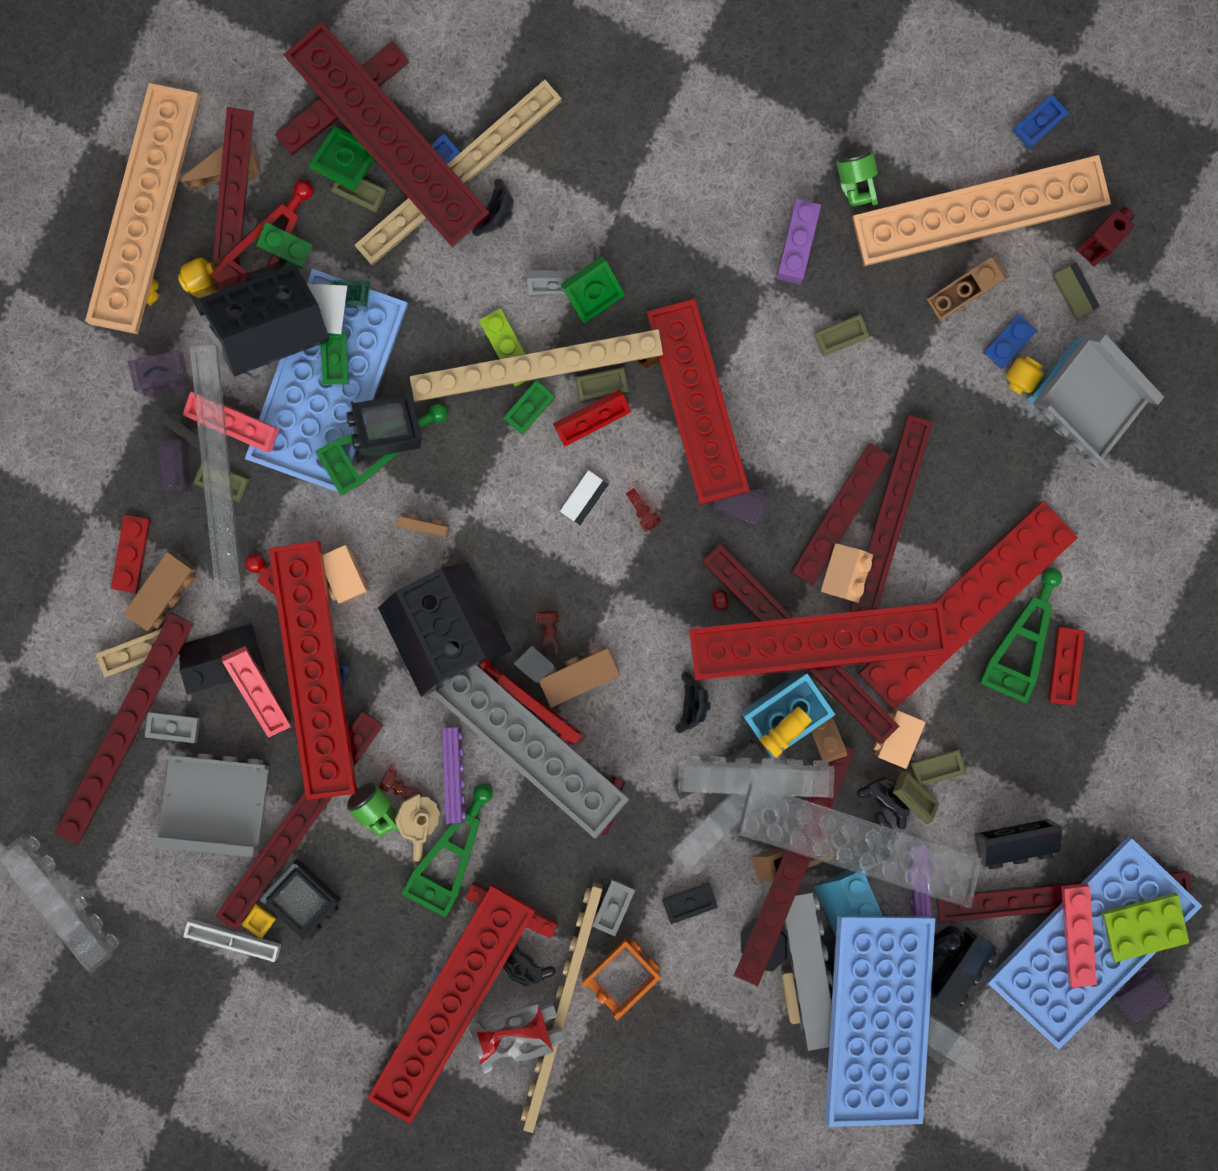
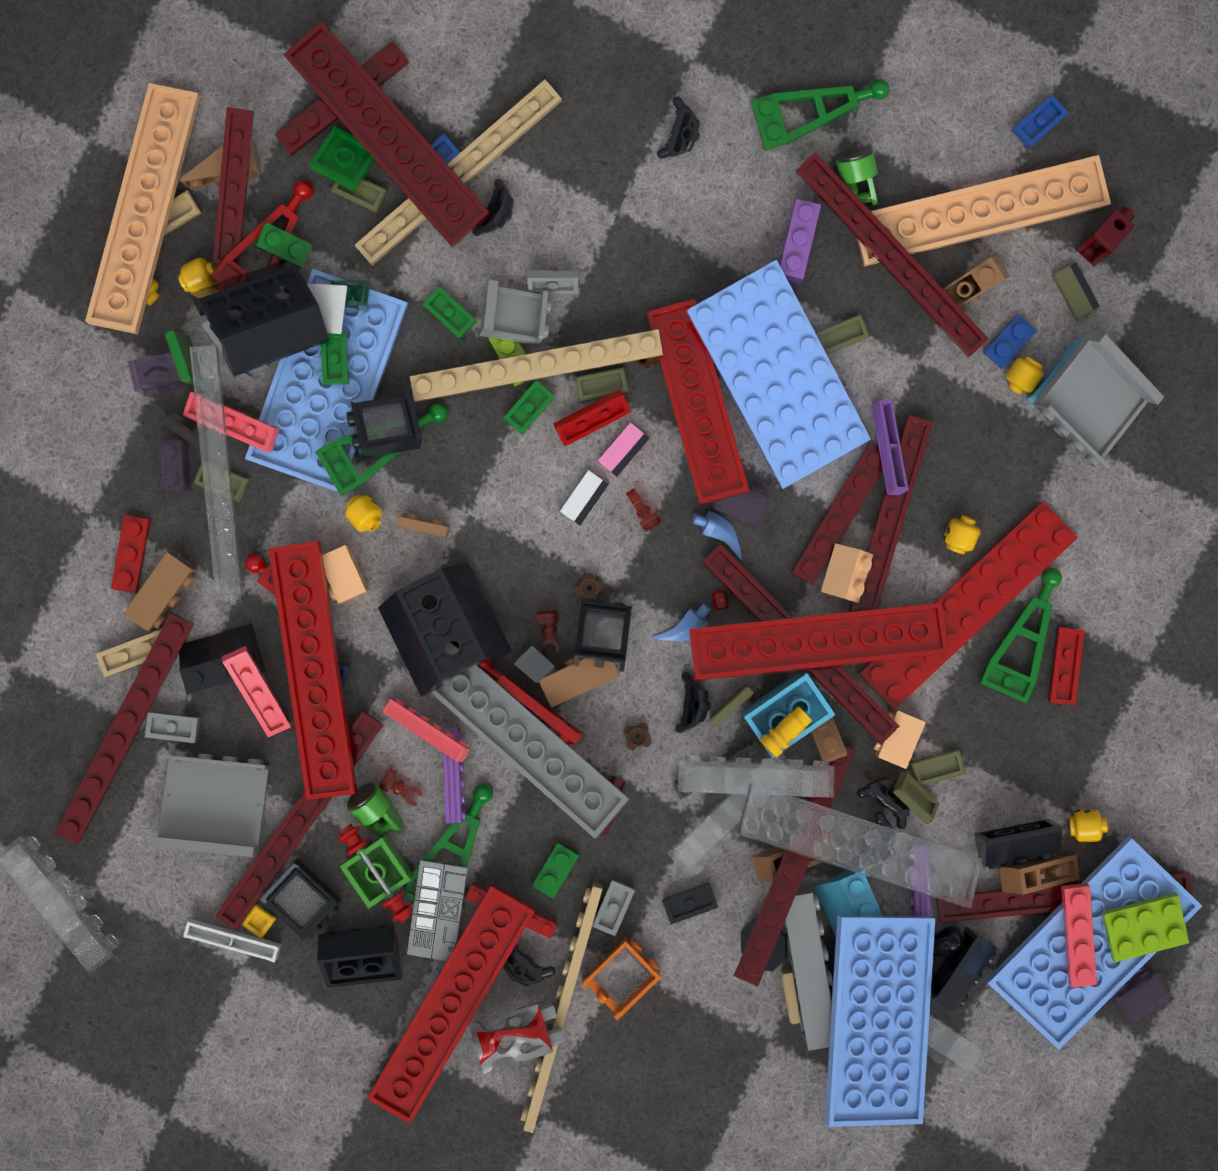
(180, 350): none -> green tile
(182, 211): none -> tan tile
(359, 956): none -> black slope
(363, 513): none -> yellow head
(377, 871): none -> bright green brick
(416, 820): tan piece -> none
(426, 730): none -> coral piece
(436, 910): none -> light grey sticker
(449, 312): none -> green plate
(514, 314): none -> light grey panel
(555, 870): none -> green plate
(589, 581): none -> reddish brown plate
(592, 289): green plate -> none
(603, 633): none -> window
(623, 449): none -> bright pink tile
(633, 742): none -> reddish brown plate
(684, 131): none -> black piece
(691, 620): none -> medium blue bar
(719, 528): none -> medium blue bar
(731, 705): none -> olive tile
(770, 118): none -> green plate
(778, 374): none -> light blue plate
(889, 447): none -> medium lavender piece
(891, 254): none -> dark red plate
(961, 534): none -> yellow head
(1039, 874): none -> medium nougat slope
(1088, 825): none -> yellow head

